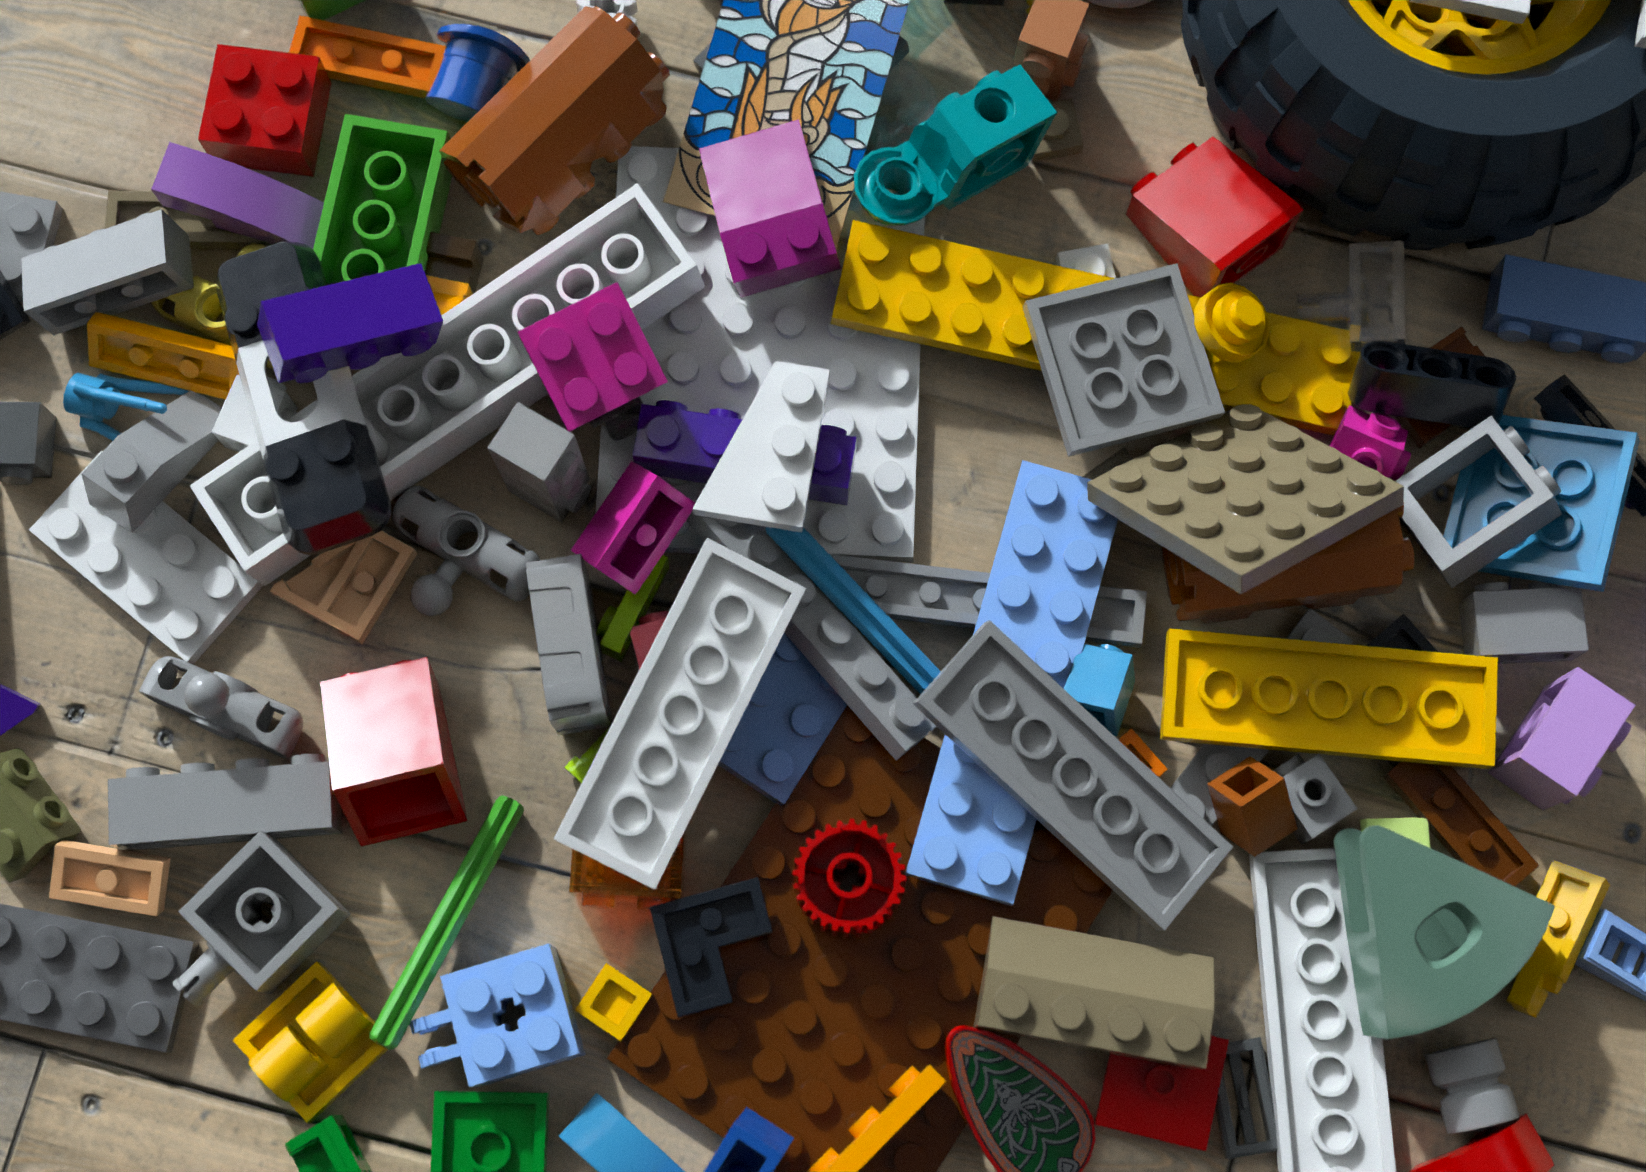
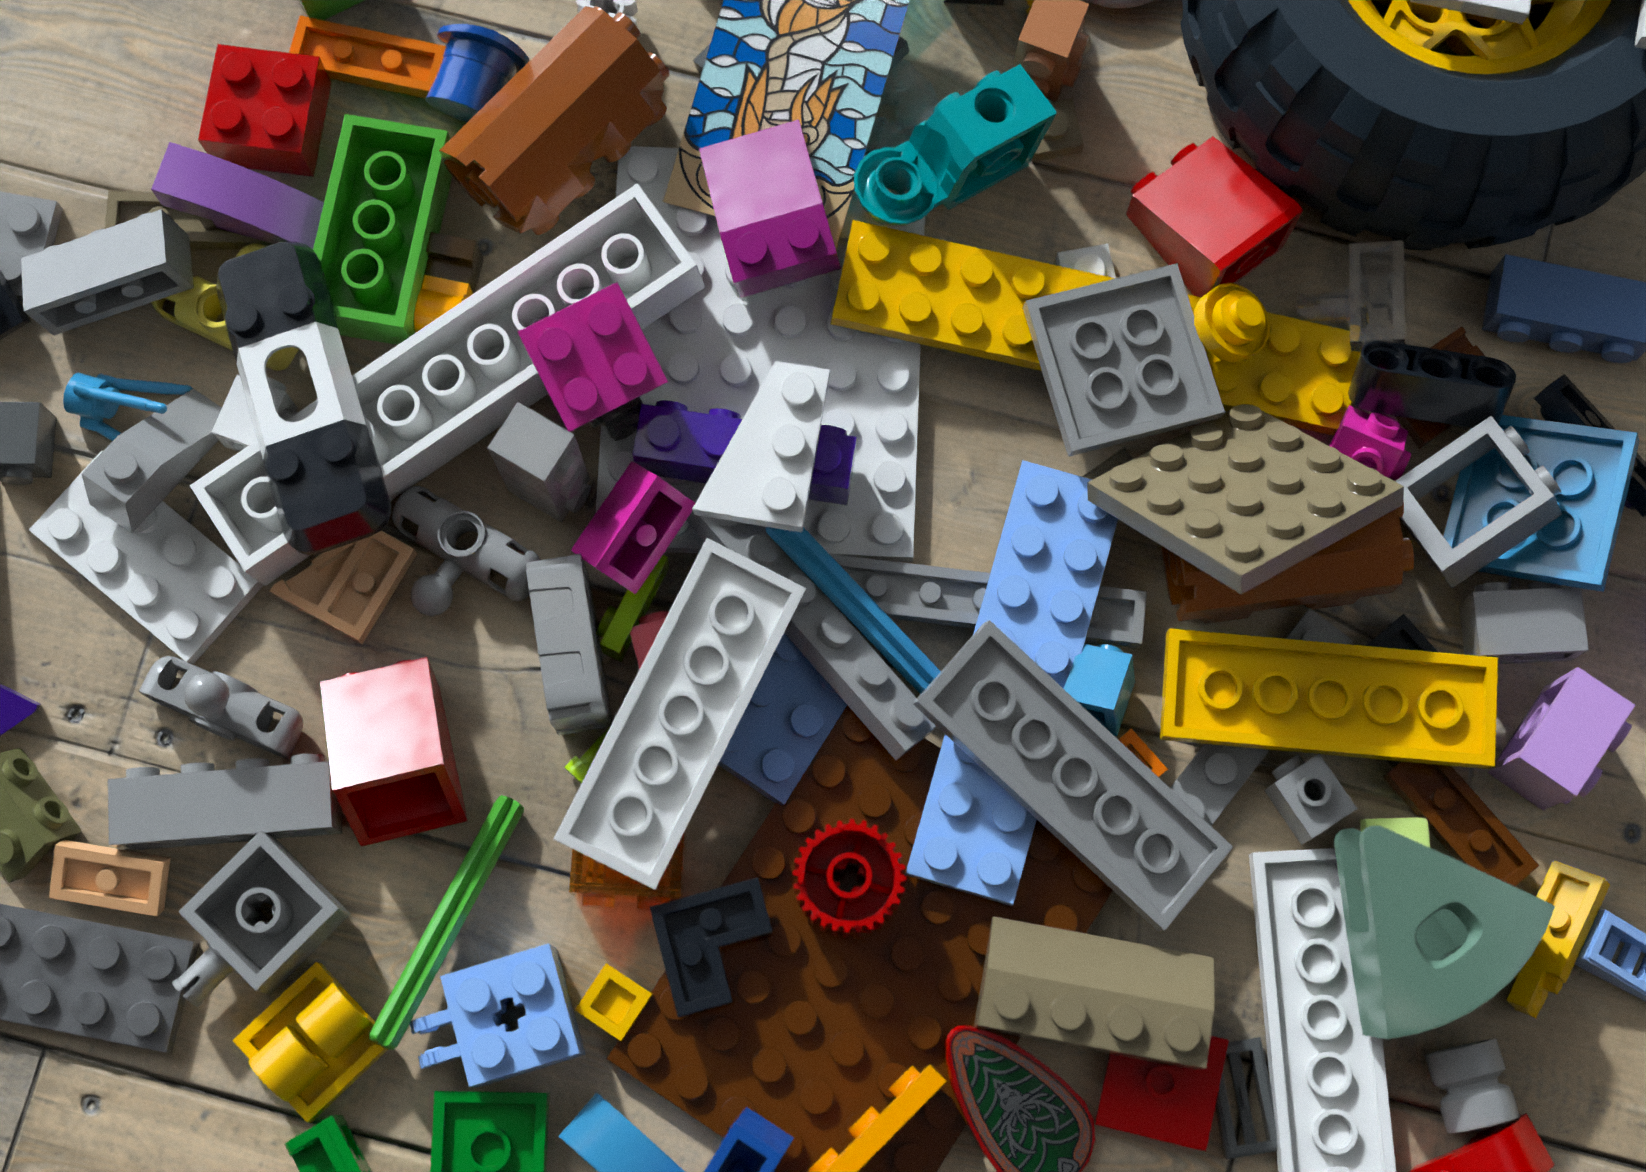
(161, 355): light orange plate -> none
(349, 324): dark purple brick -> none
(1252, 806): dark orange brick -> none

